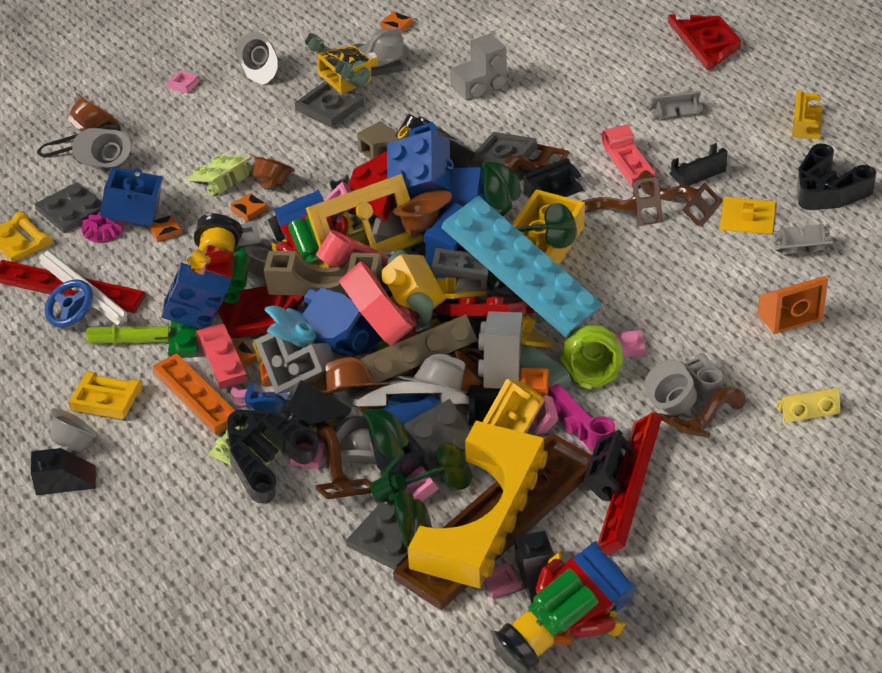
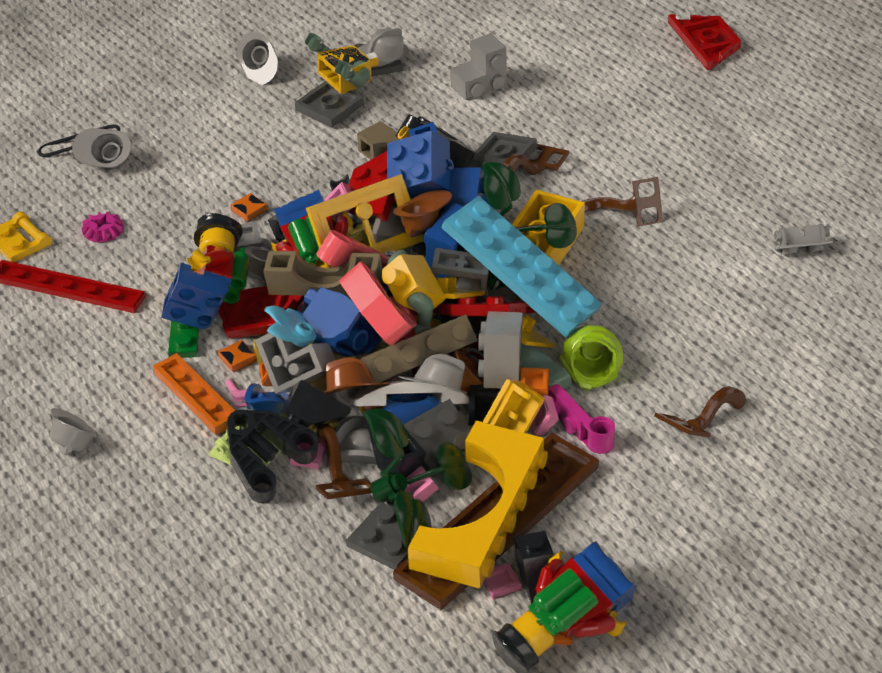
(60, 472): black slope -> none
(69, 207): dark grey plate -> none
(73, 307): blue piece -> none
(87, 115): dark orange piece -> none
(100, 300): white axle -> none
(105, 395): yellow plate -> none
(131, 196): blue brick -> none
(135, 334): lime axle -> none
(165, 228): orange tile -> none
(183, 81): bright pink tile -> none
(221, 355): coral plate -> none
(222, 172): yellowish green hinge -> none
(270, 171): dark orange piece -> none
(396, 20): orange tile -> none
(554, 179): black hinge -> none
(605, 465): black hinge -> none
(623, 152): coral plate -> none
(631, 479): red tile -> none
(632, 343): bright pink plate -> none
(664, 105): light grey hinge -> none
(671, 388): light grey piece -> none
(691, 194): reddish brown piece -> none
(701, 168): black hinge -> none
(706, 376): light grey piece -> none
(747, 215): yellow piece -> none
(793, 305): orange slope -> none
(806, 116): yellow hinge -> none
(810, 405): light yellow hinge -> none
(822, 189): black connector -> none

